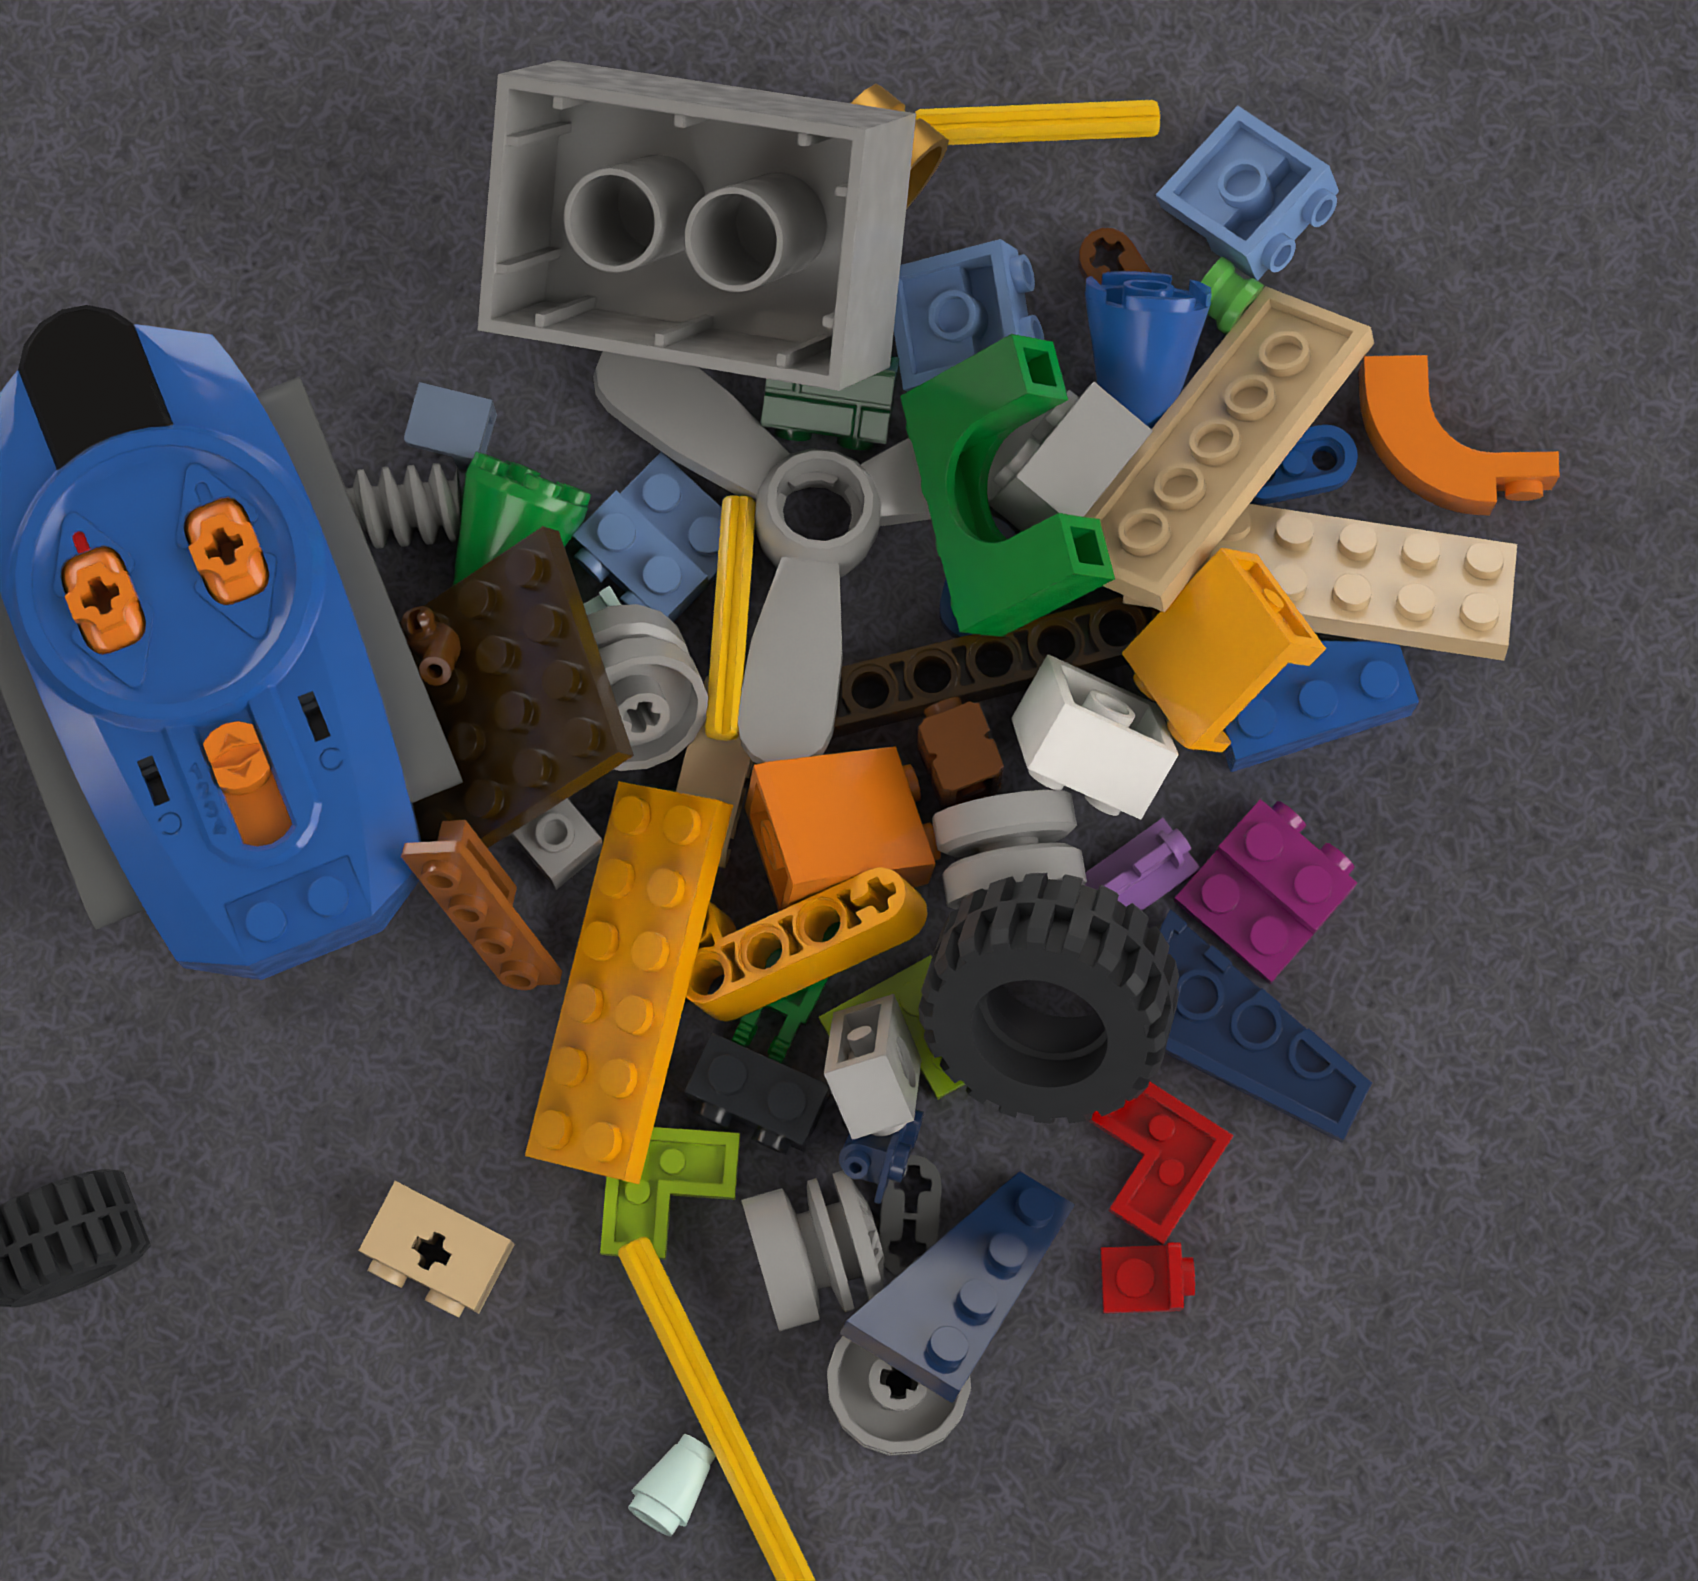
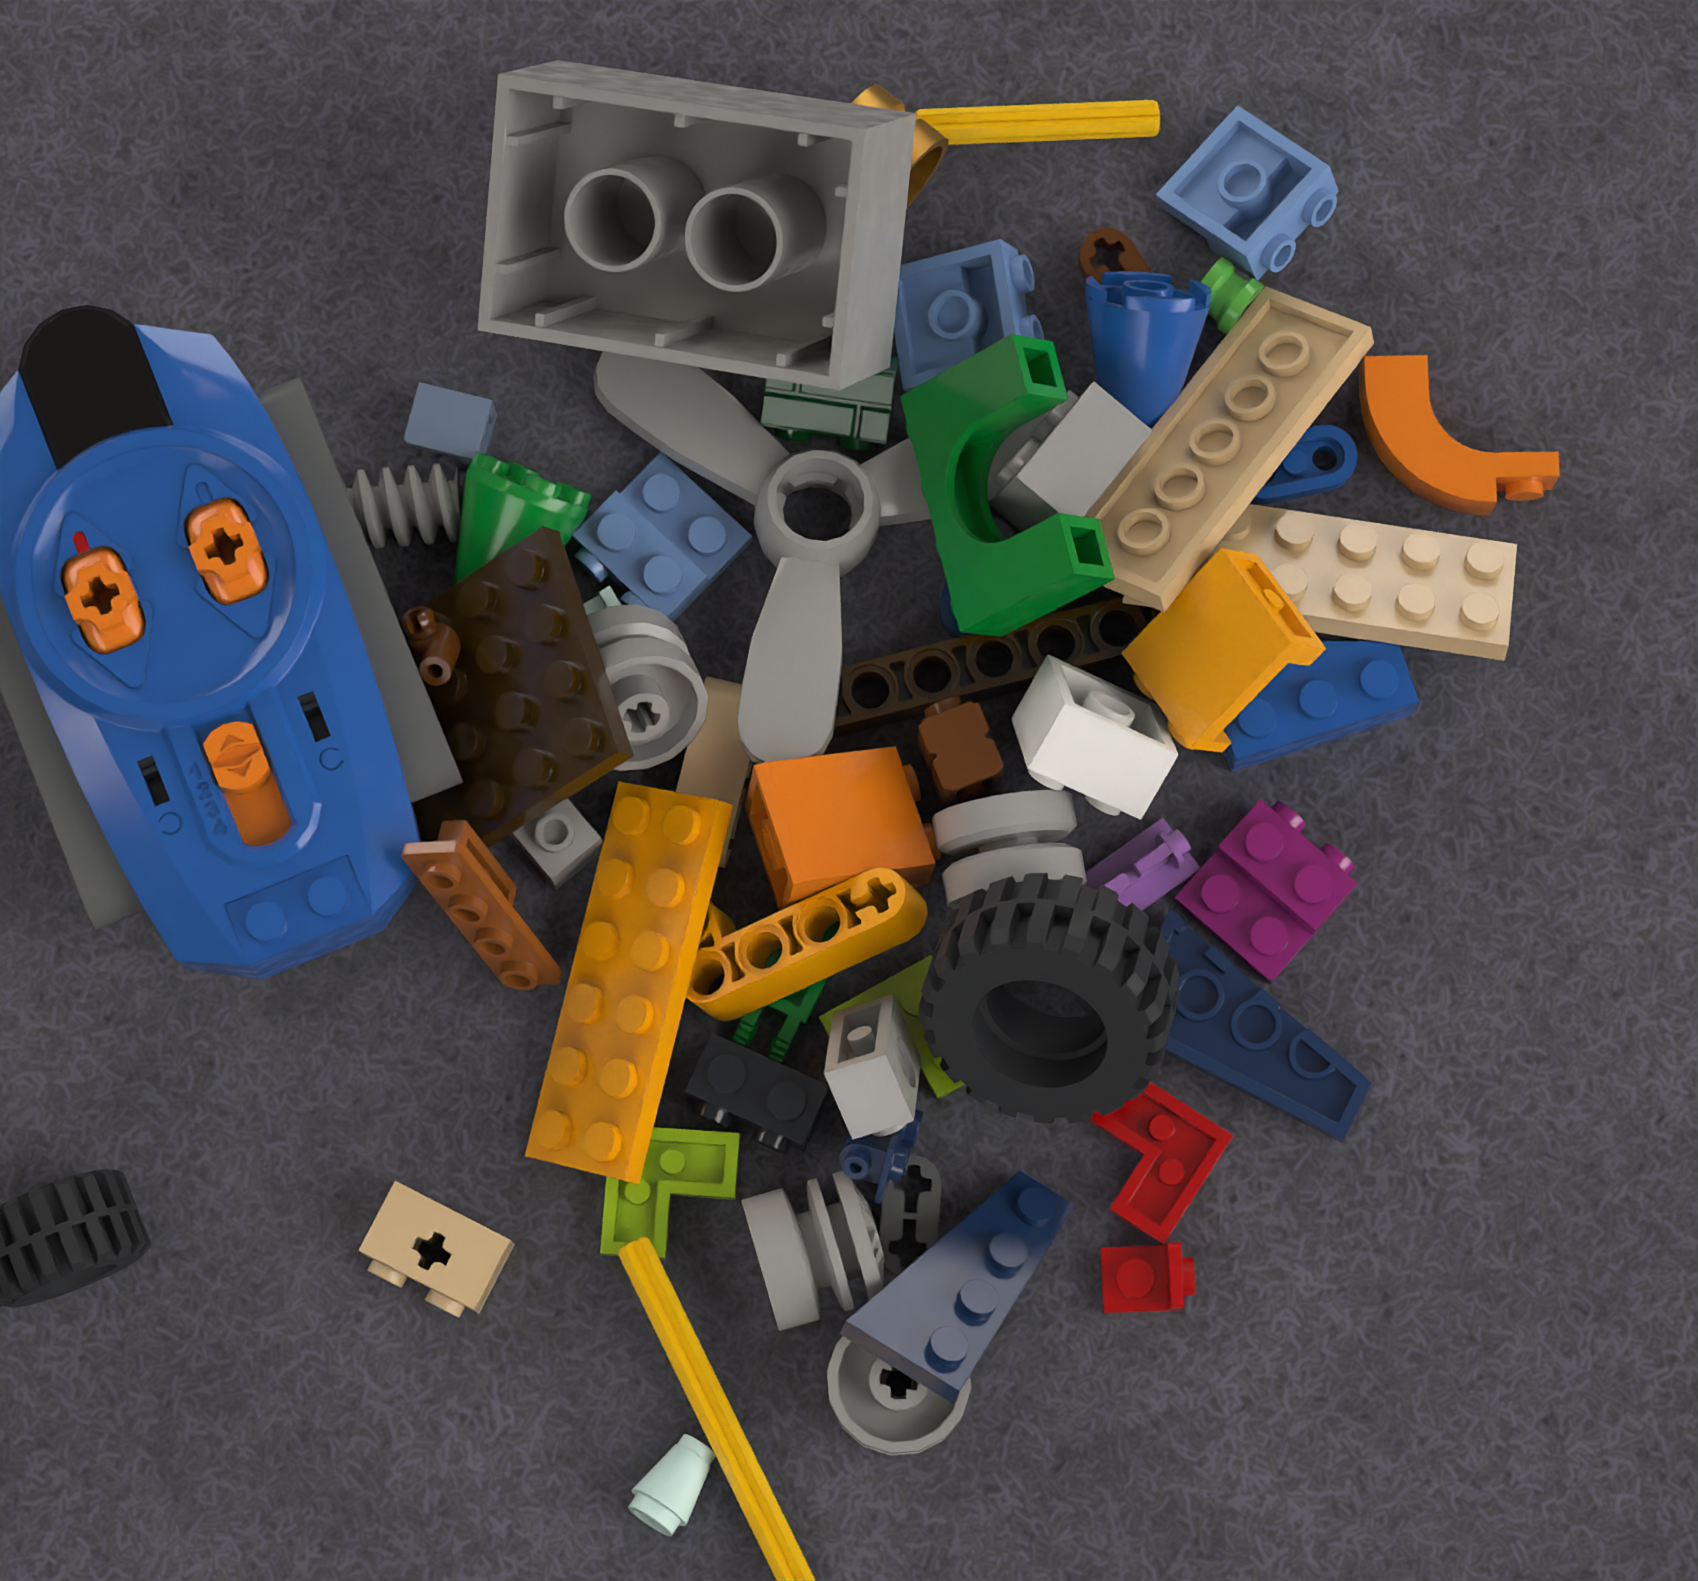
(730, 617): yellow axle -> none

